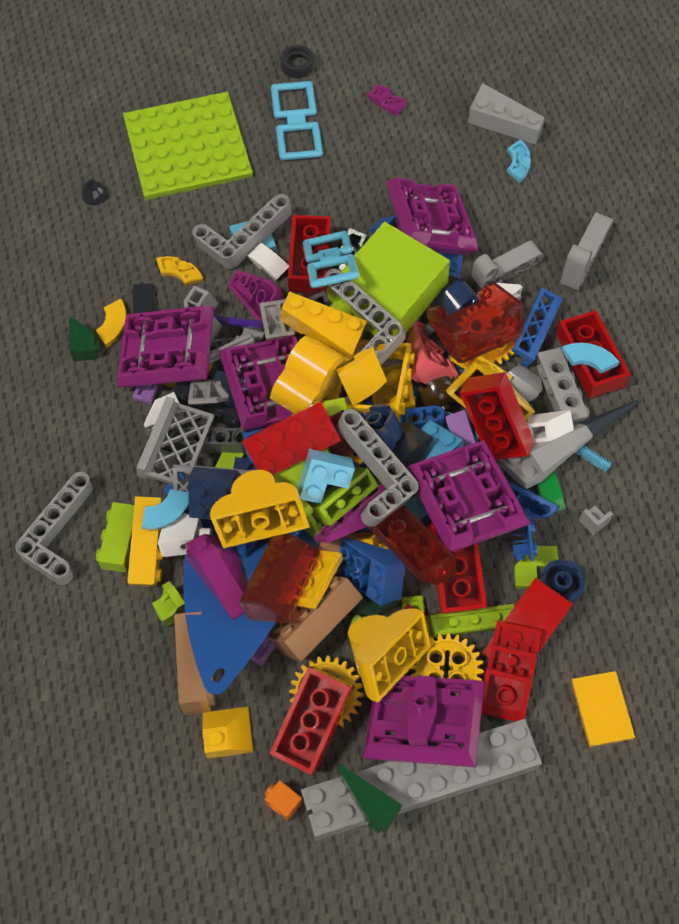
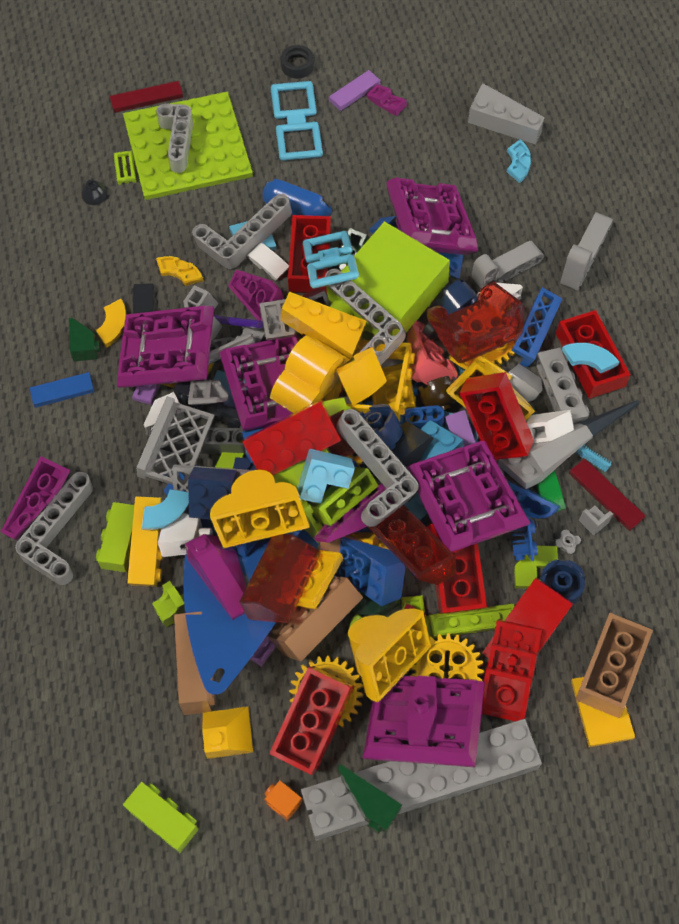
(37, 493): none -> magenta wedge
(61, 390): none -> blue tile
(126, 178): none -> lime tile
(146, 96): none -> dark red tile
(161, 816): none -> lime brick
(180, 120): none -> light grey beam
(301, 200): none -> blue brick
(354, 90): none -> medium lavender tile
(567, 547): none -> light grey plate
(607, 494): none -> dark red tile
(614, 665): none -> medium nougat brick

